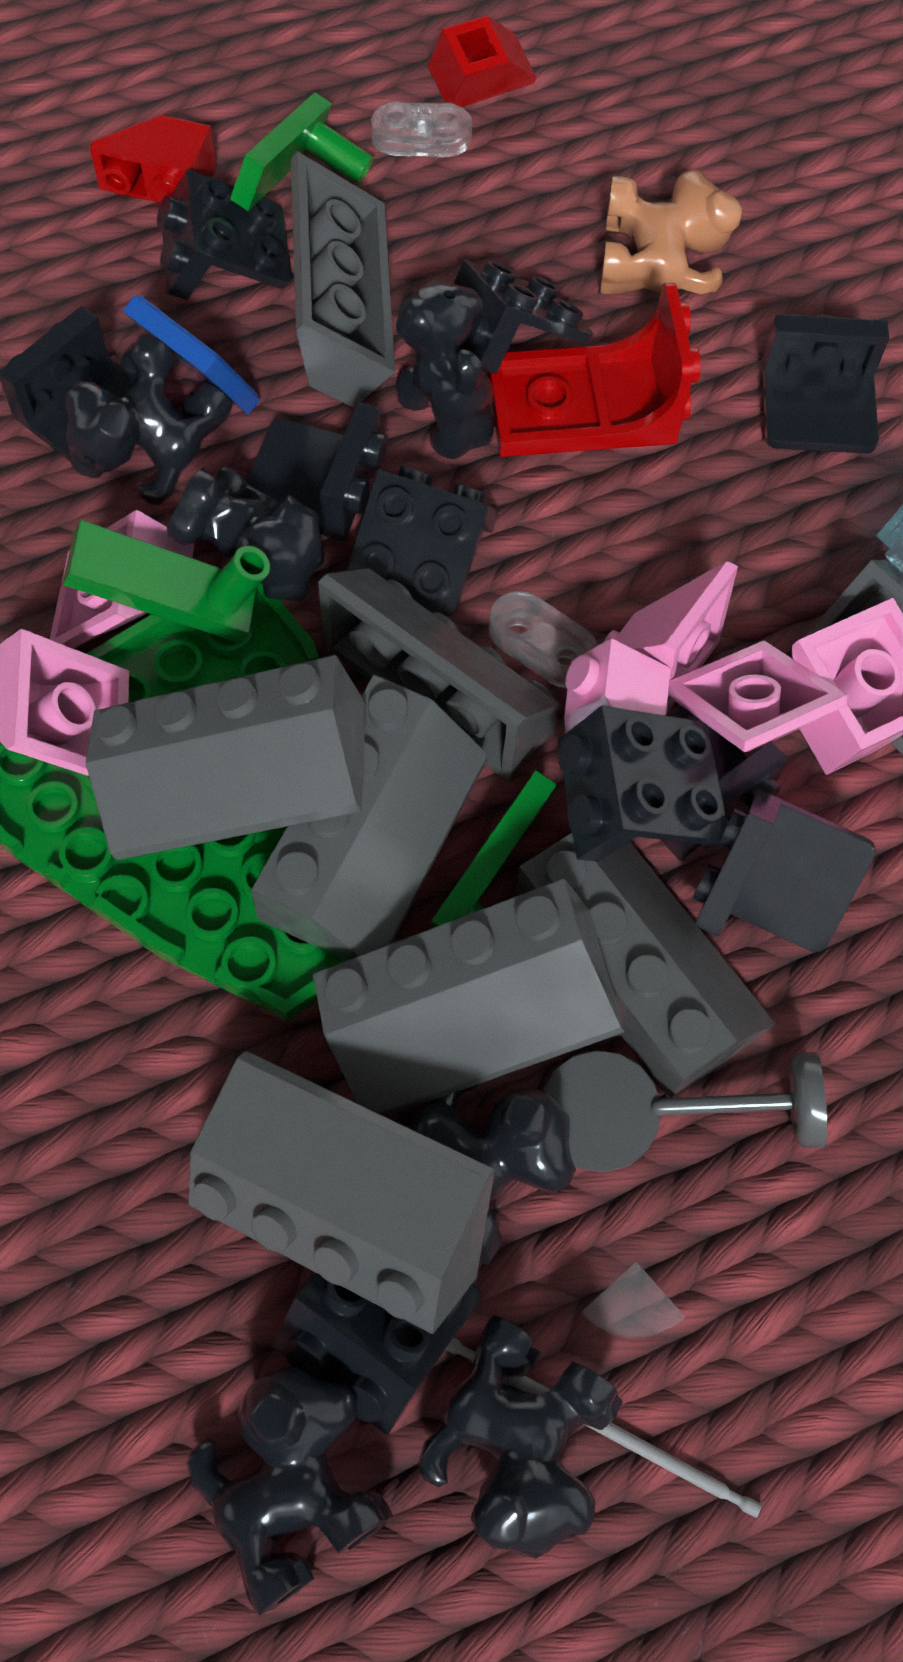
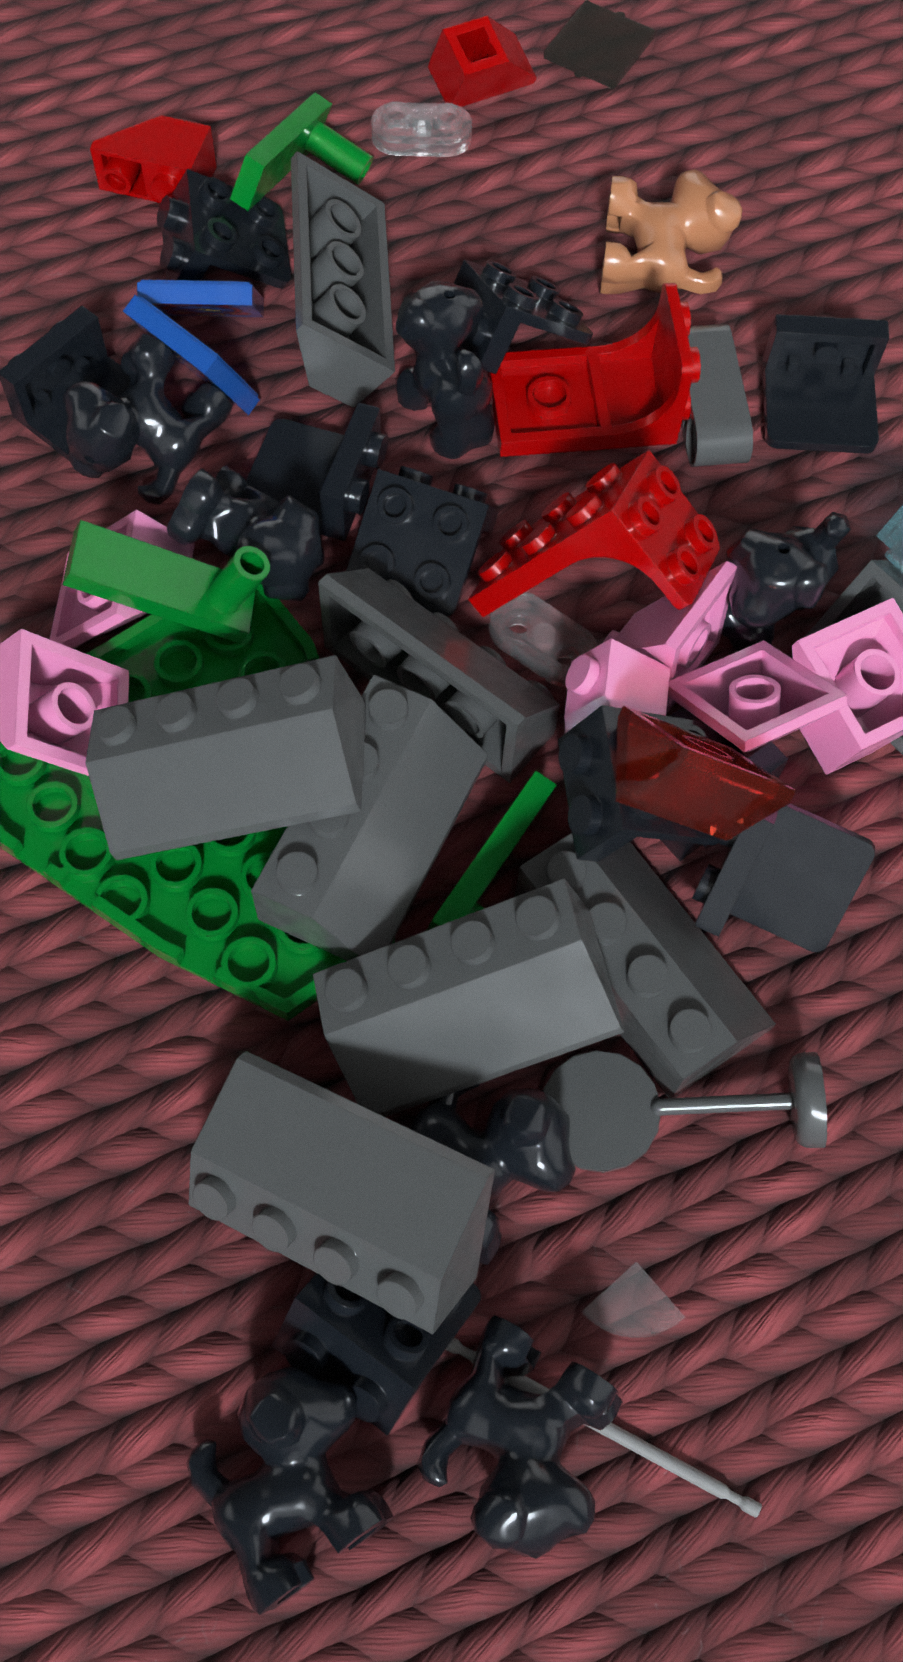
(203, 298): none -> blue tile
(599, 44): none -> clear smoke piece
(623, 516): none -> red bracket
(692, 778): none -> clear red slope
(720, 416): none -> dark grey beam
(779, 576): none -> black animal

